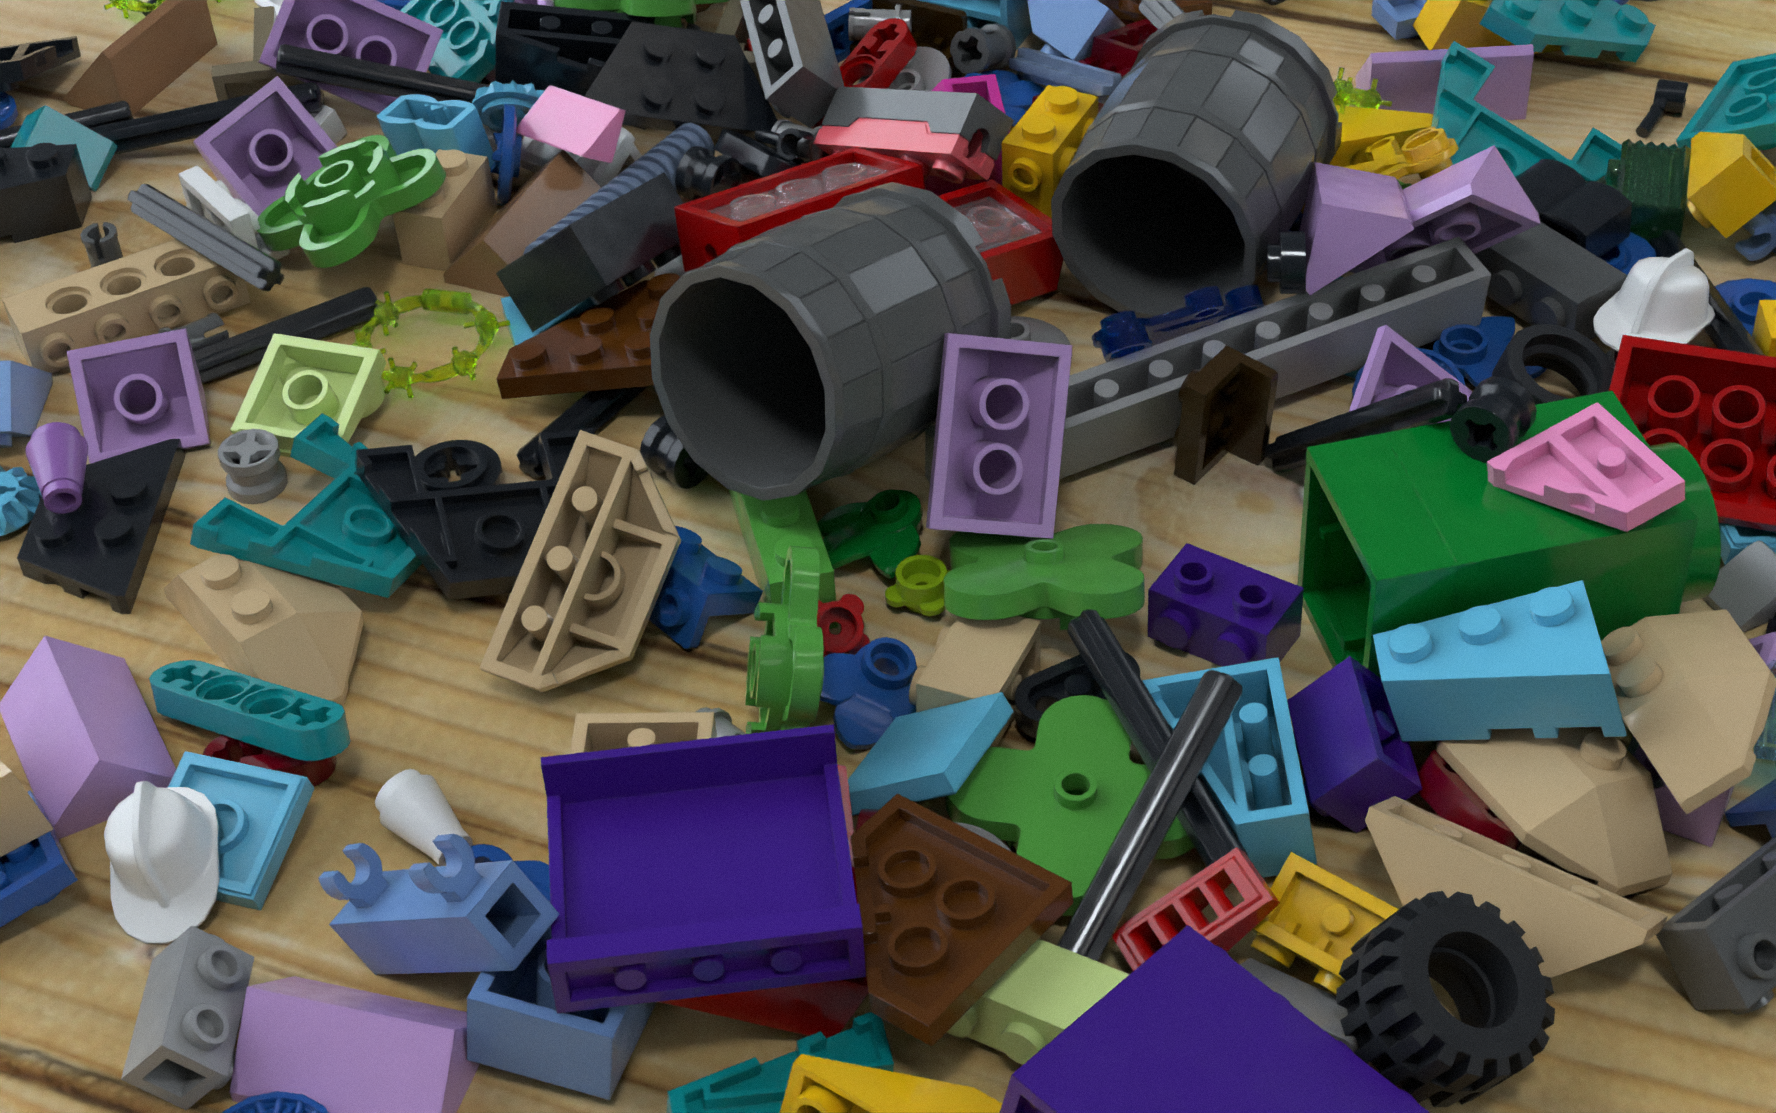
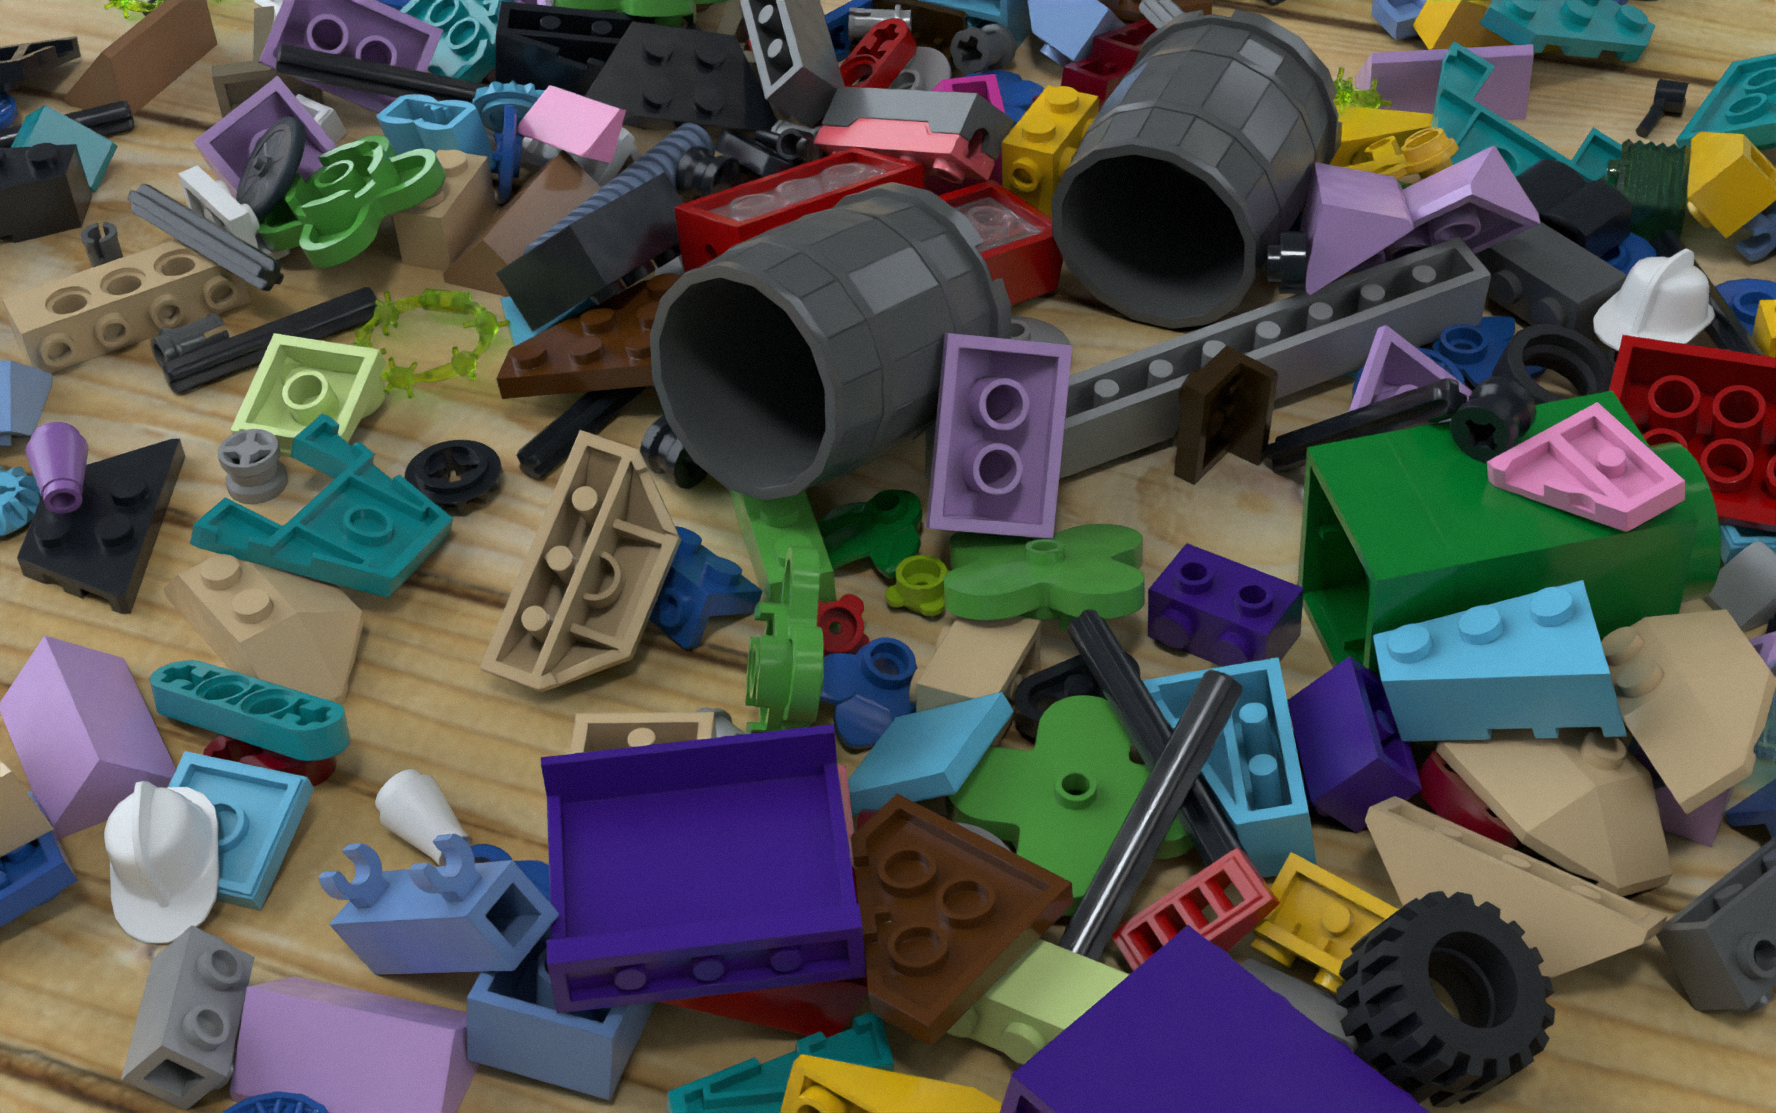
(139, 394): lavender slope -> none
(190, 121): black axle -> none
(272, 166): none -> wheel
(471, 535): black wing -> none
(1059, 71): sand blue axle -> none
(1126, 334): clear blue plant -> none

